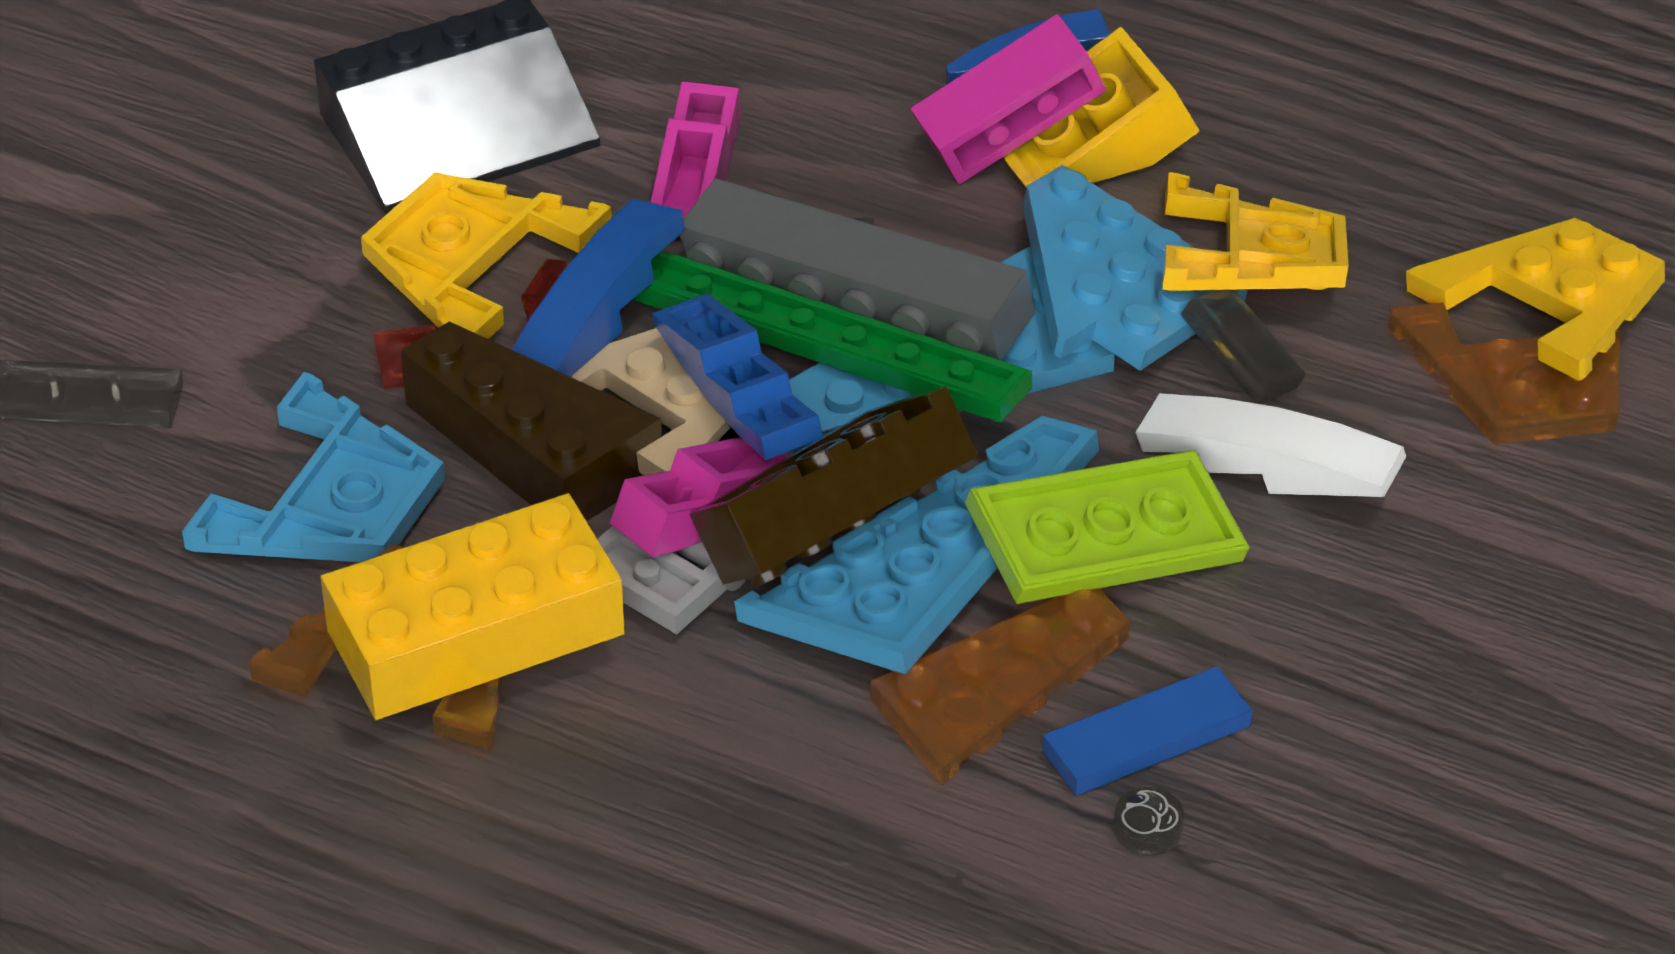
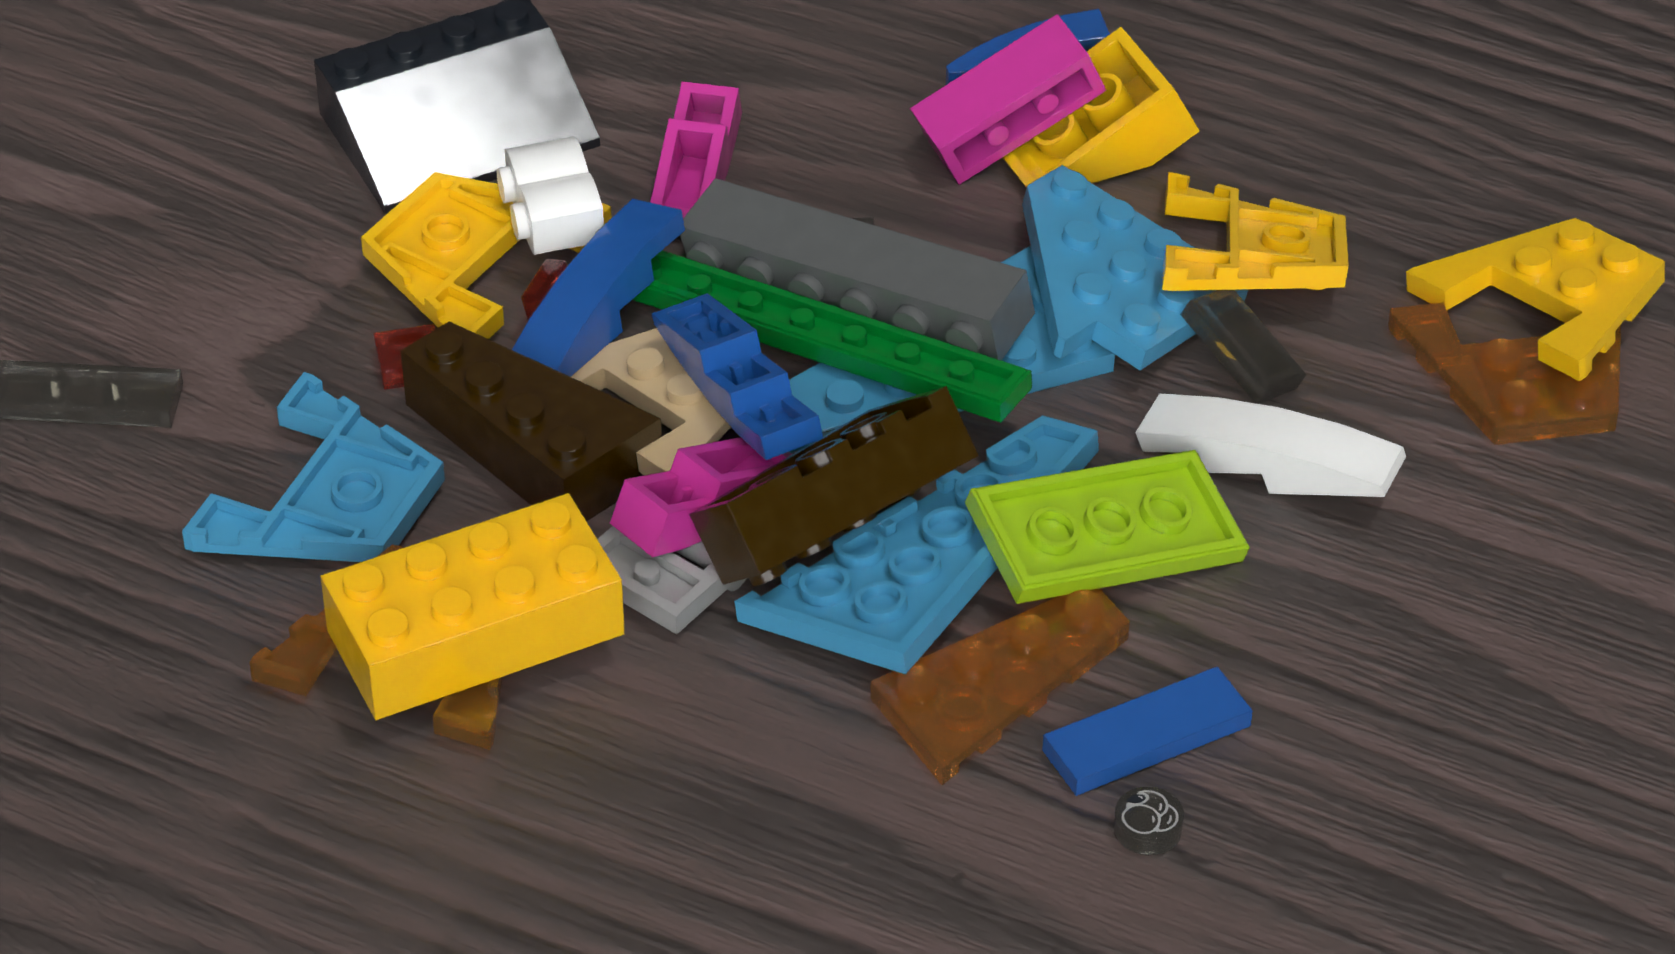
(551, 195): none -> white brick

